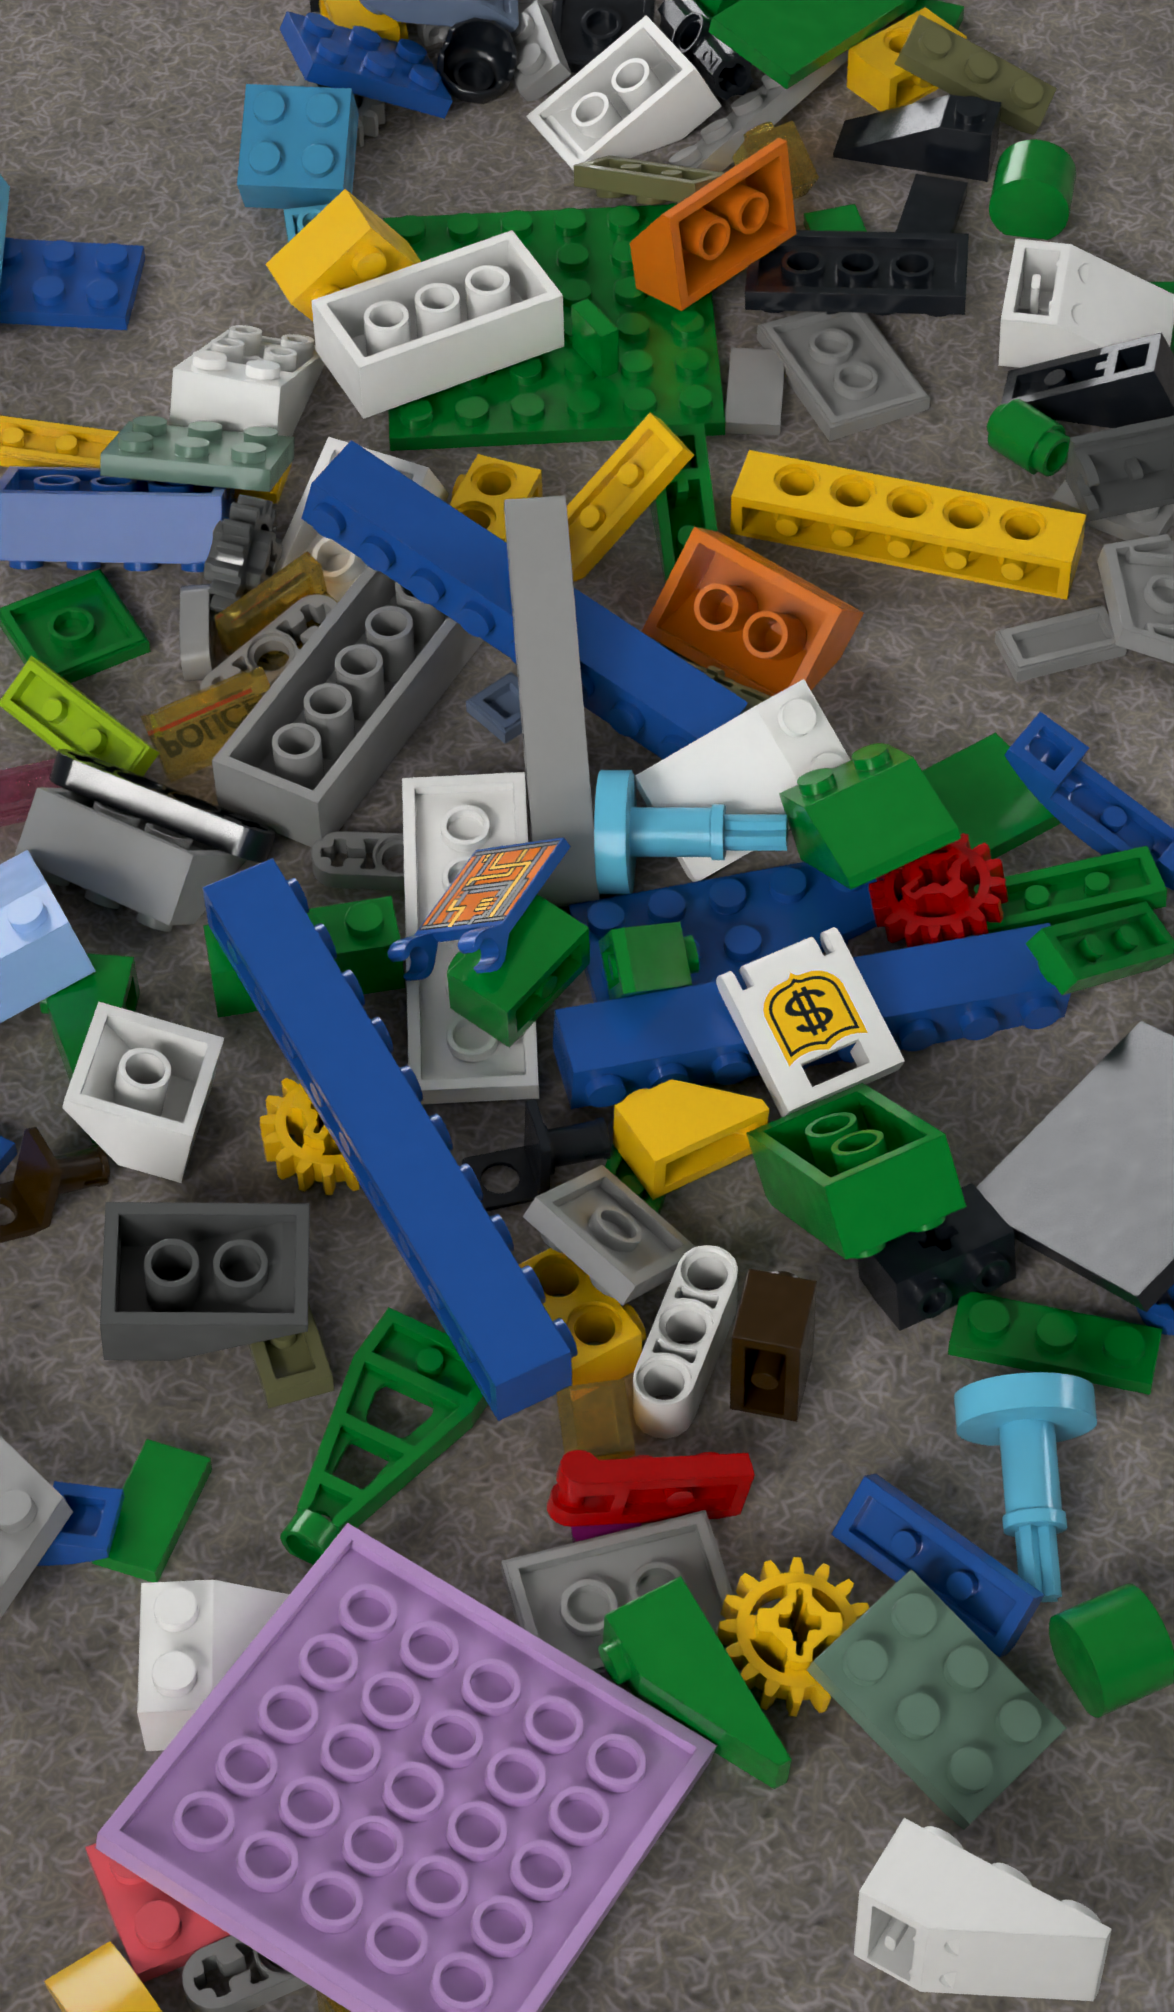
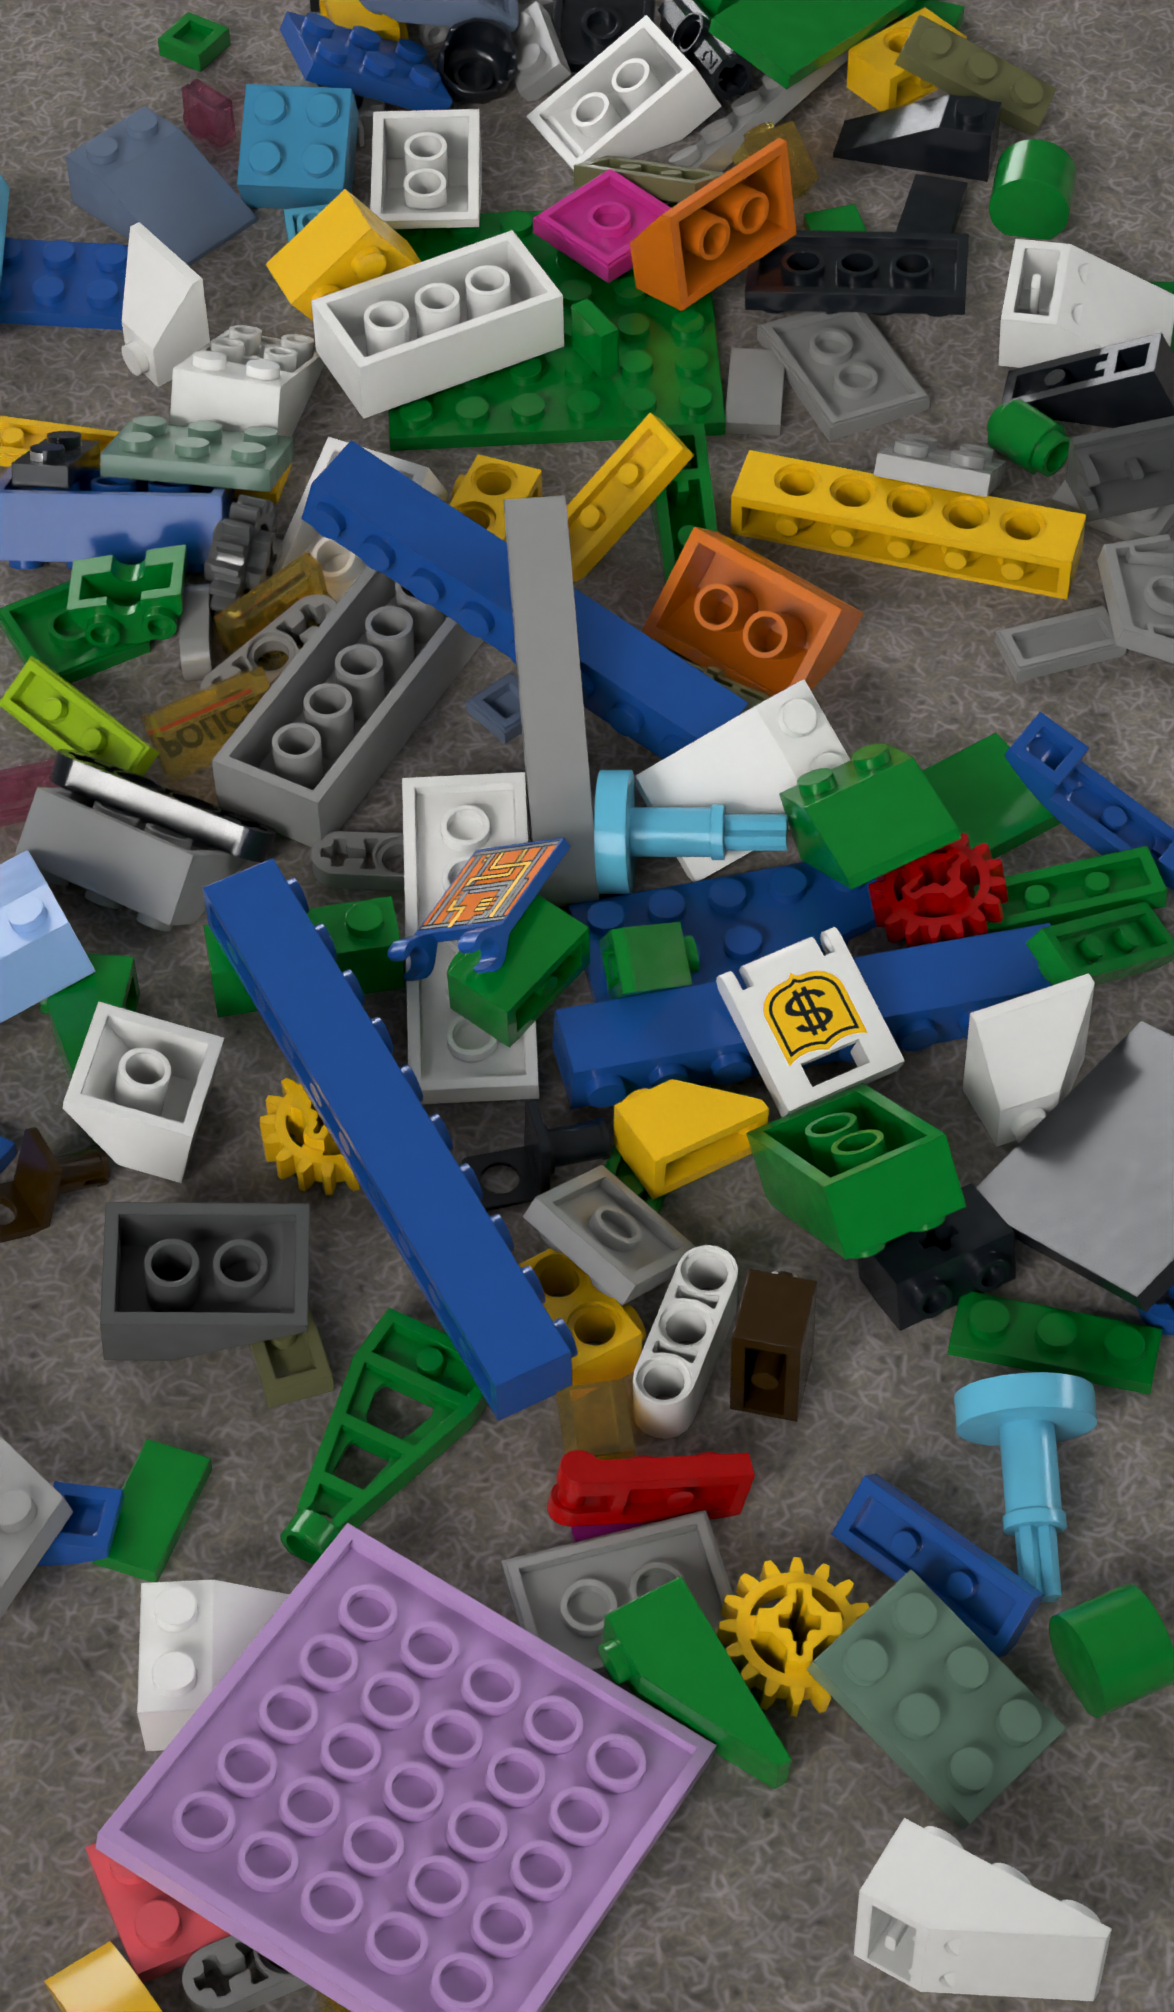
(56, 461): none -> black piece
(129, 601): none -> green cylinder
(159, 178): none -> sand blue slope
(161, 308): none -> white slope
(194, 41): none -> green plate
(208, 113): none -> clear pink plate
(427, 168): none -> white slope
(599, 223): none -> dark pink plate
(922, 463): none -> light grey plate
(1026, 1056): none -> white slope

